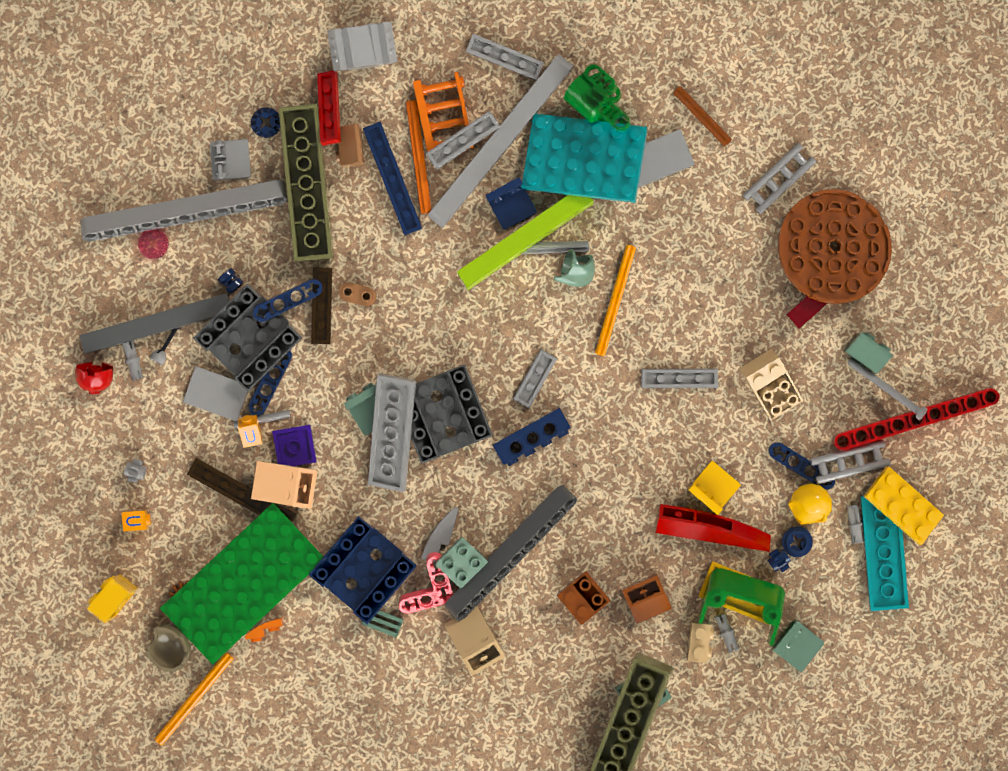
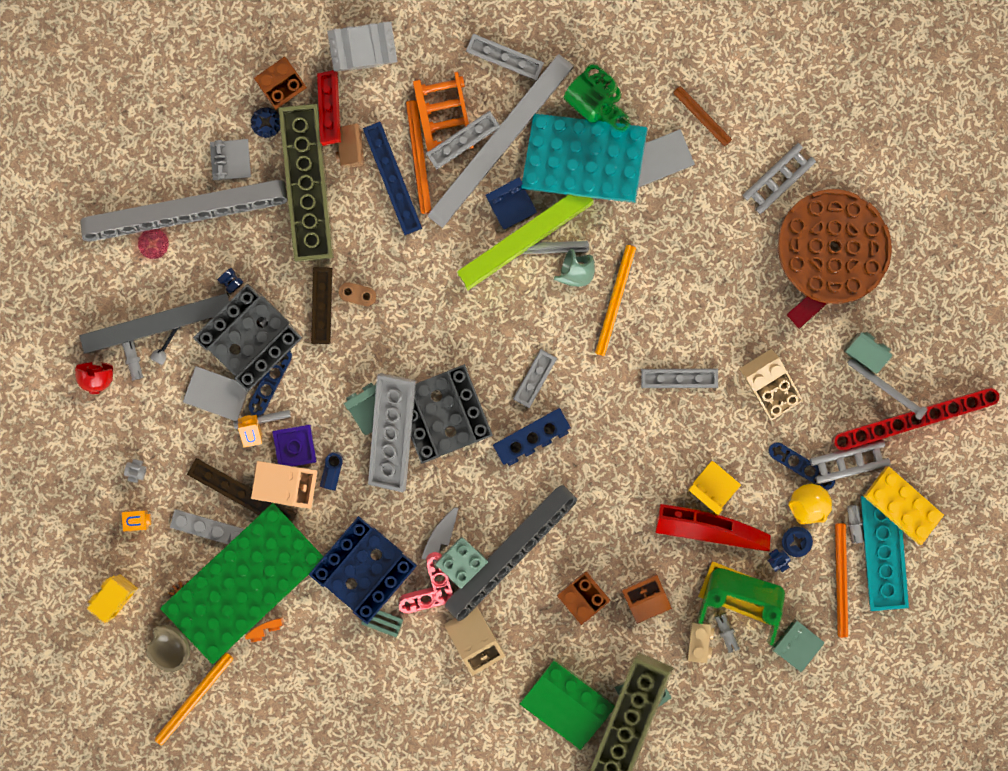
(204, 527): none -> light grey plate
(280, 82): none -> dark orange slope
(286, 297): dark blue beam -> none
(331, 472): none -> dark blue piece
(567, 704): none -> green slope
(841, 580): none -> orange axle

